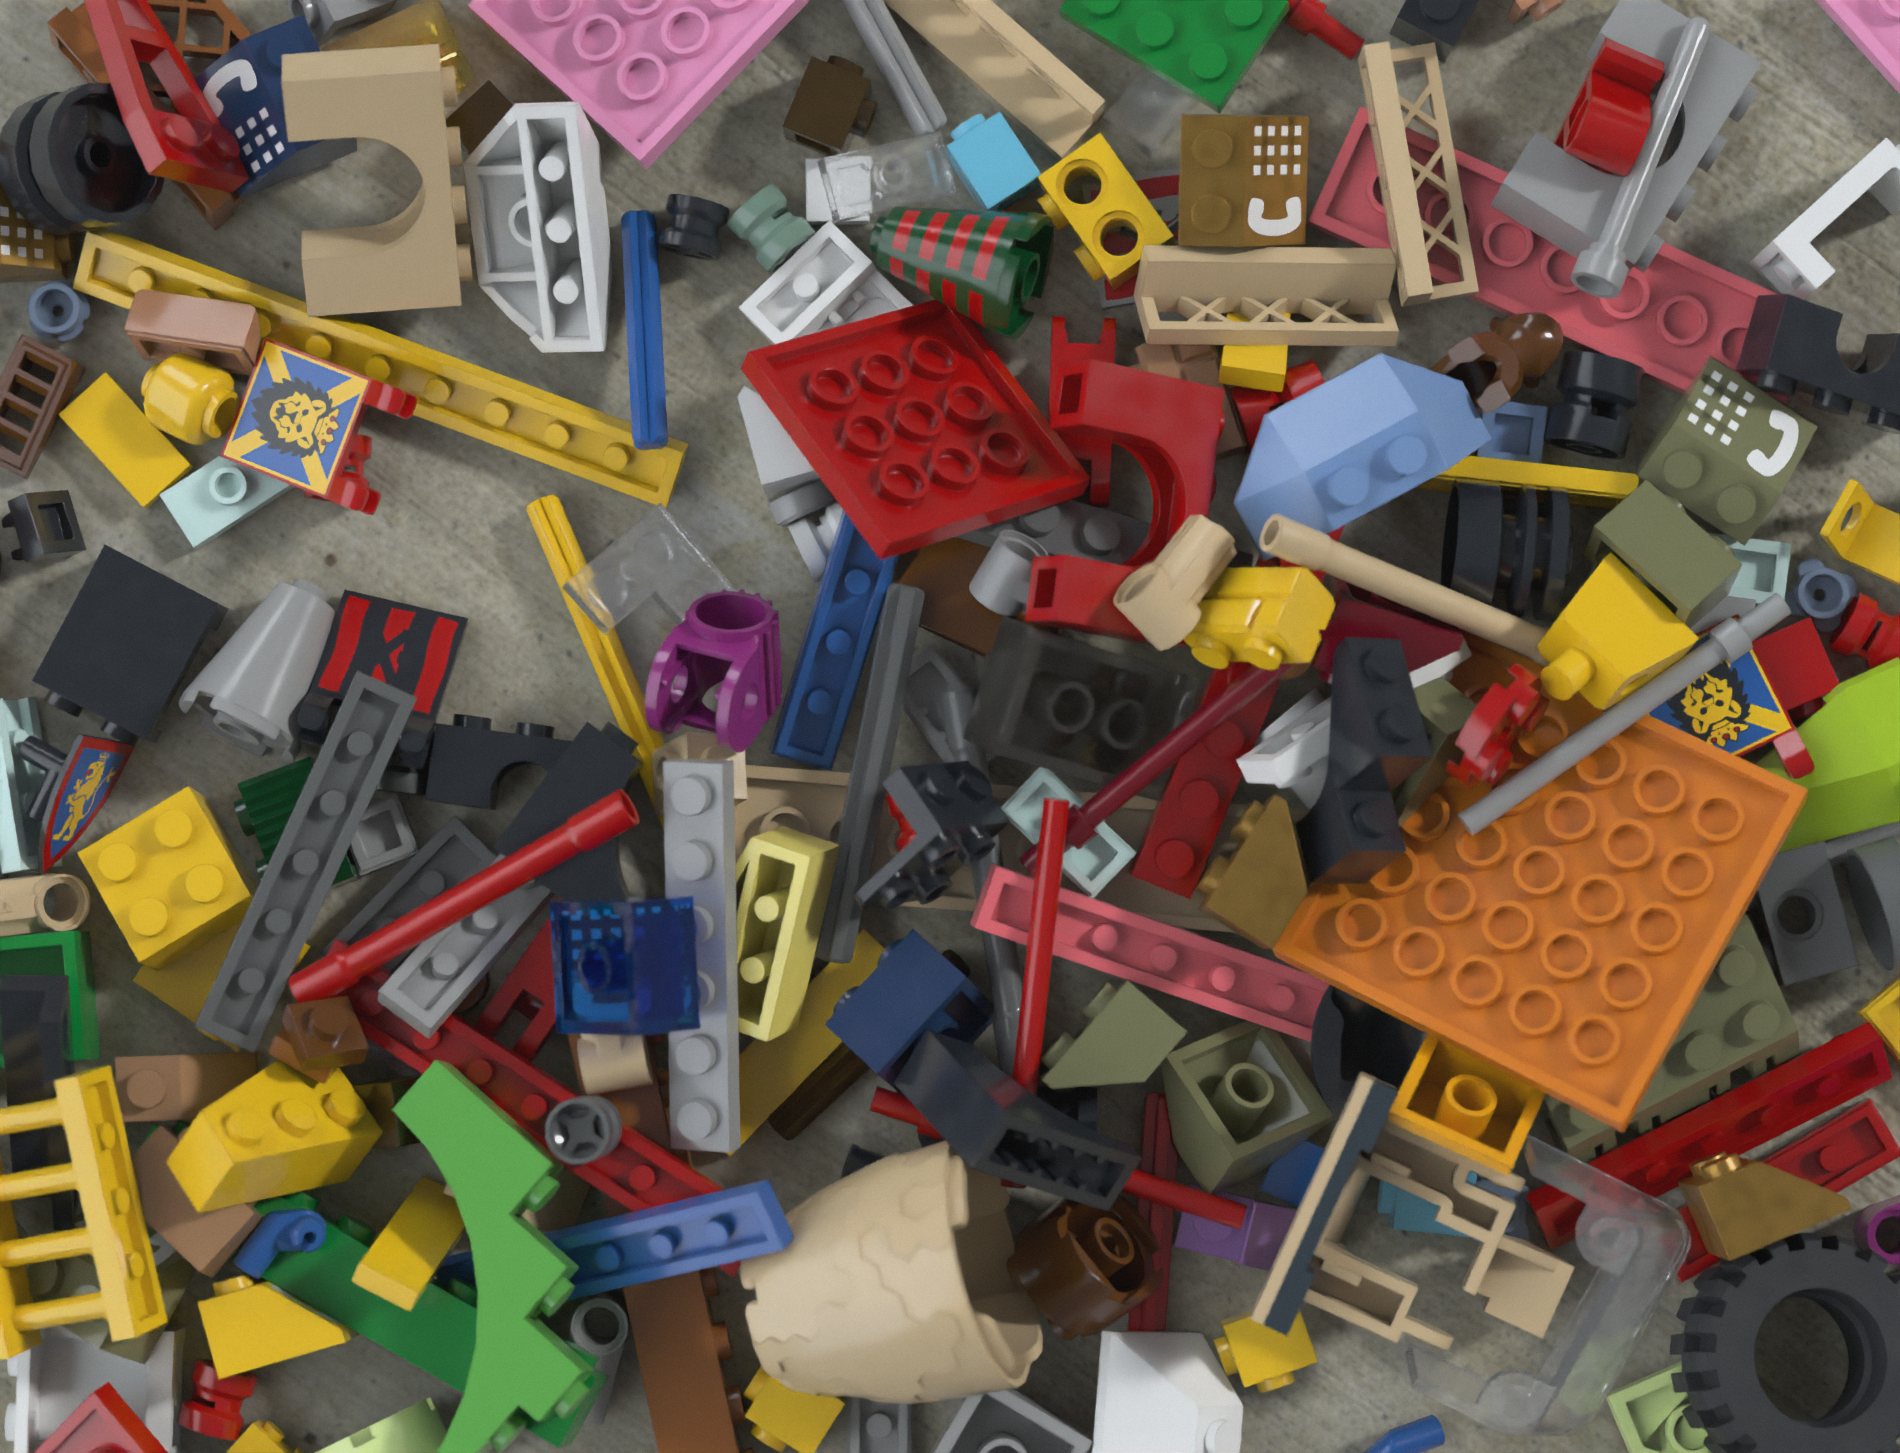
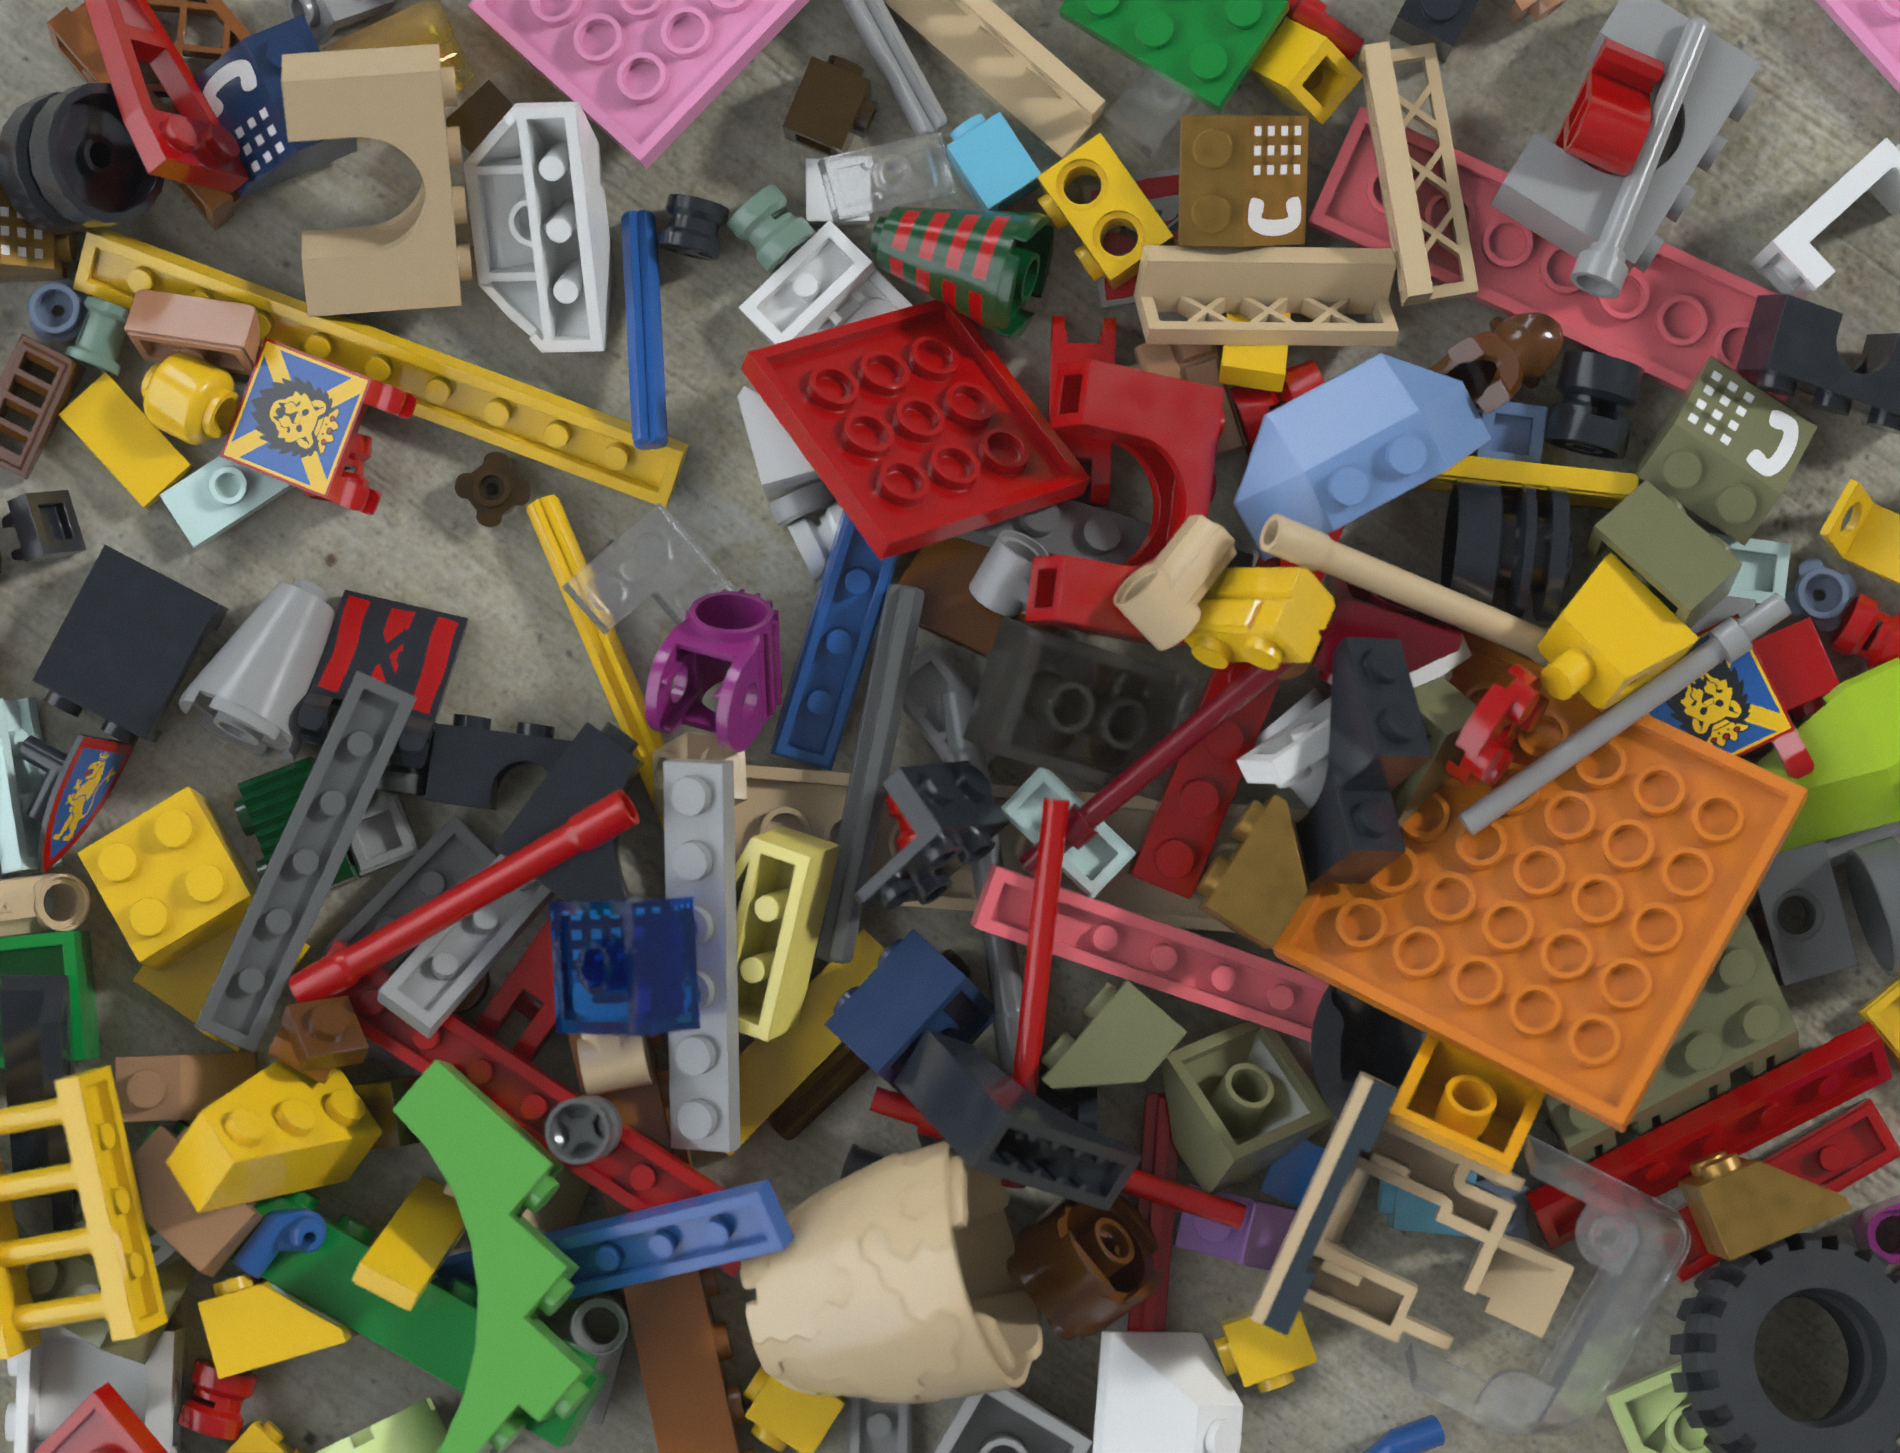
(100, 336): none -> sand green bush
(493, 507): none -> dark brown plate
(1305, 71): none -> yellow brick

